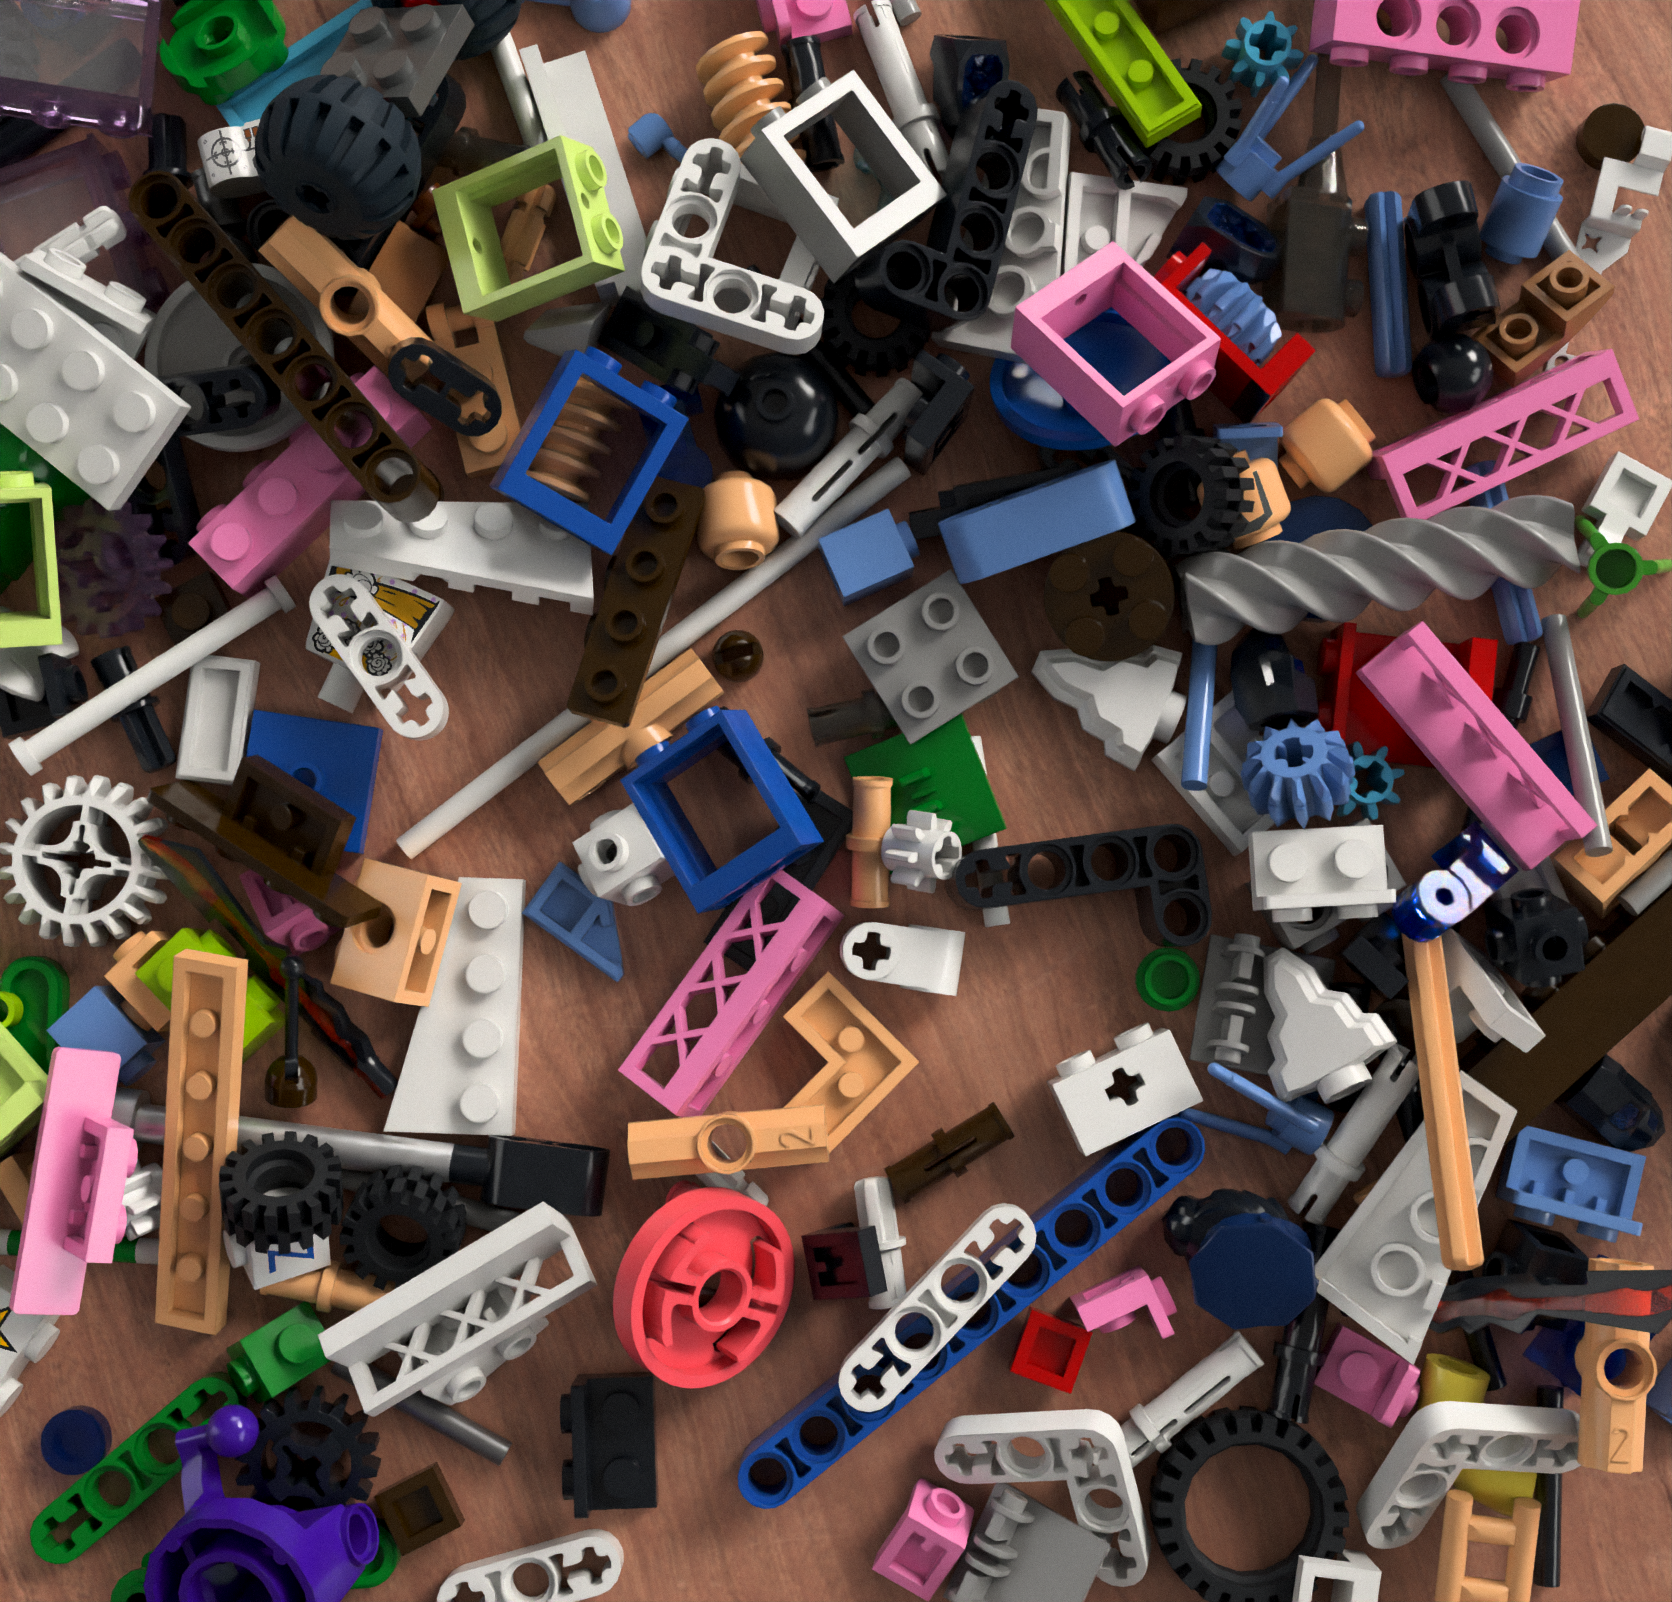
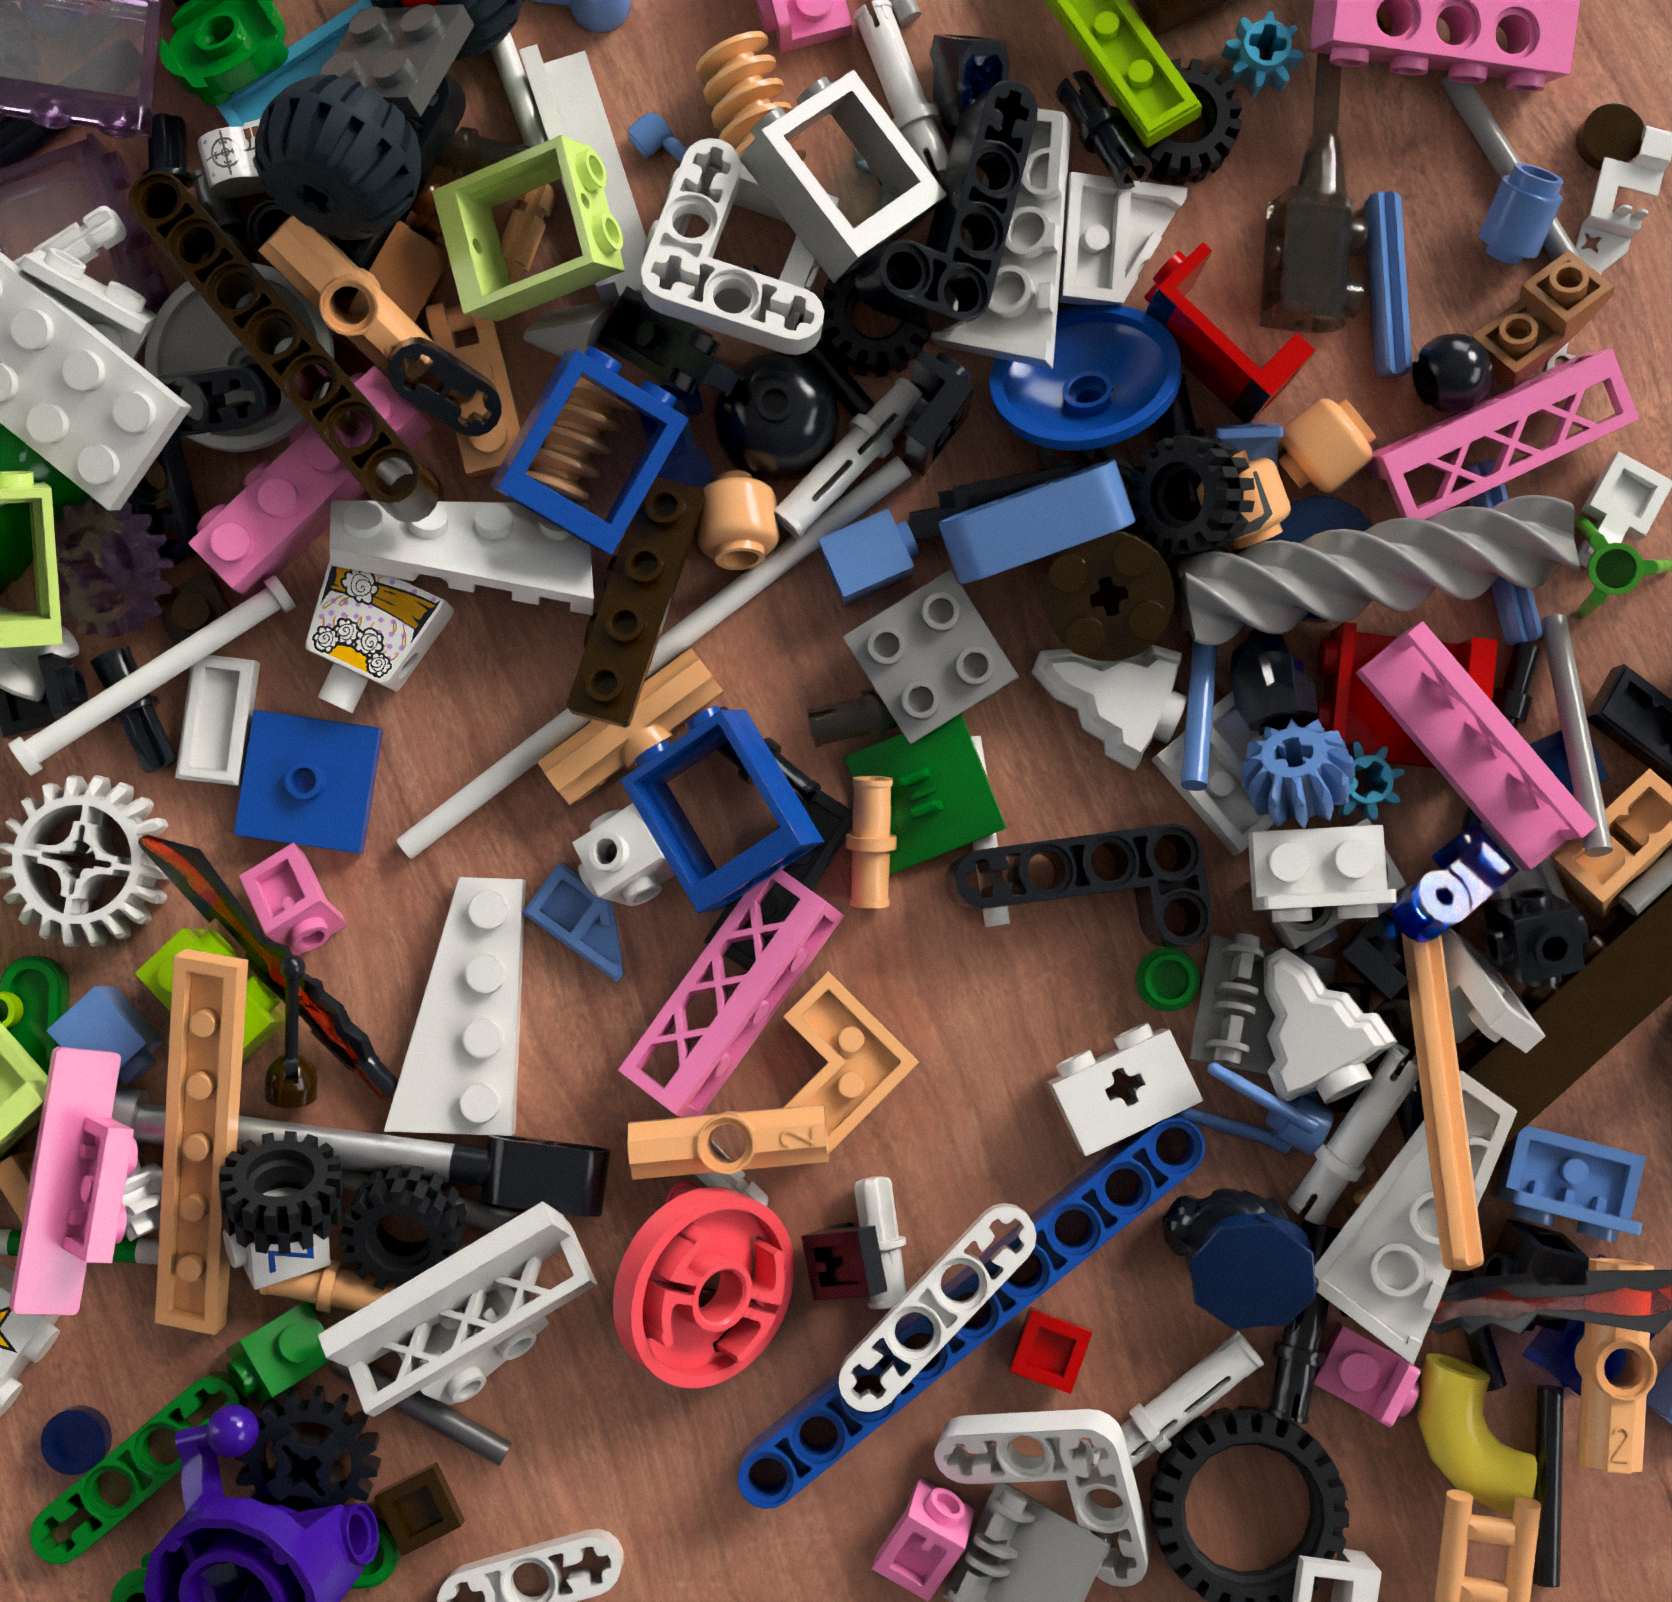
(139, 1000): light nougat bracket -> none
(278, 832): dark brown bracket -> none
(366, 609): white beam -> none
(409, 962): light nougat brick -> none
(611, 1442): black bracket -> none
(741, 668): dark brown hinge -> none
(804, 68): black pin -> none
(912, 1178): dark brown pin -> none
(914, 958): white piece -> none
(921, 851): white gear -> none
(1082, 294): bright pink window -> none
(1113, 1302): bright pink bracket -> none
(1236, 240): black rock -> none
(1236, 312): medium blue gear -> none
(1251, 161): medium blue plant -> none
(1446, 260): black piece -> none
(1453, 1438): white beam -> none
(1614, 1107): black rock -> none

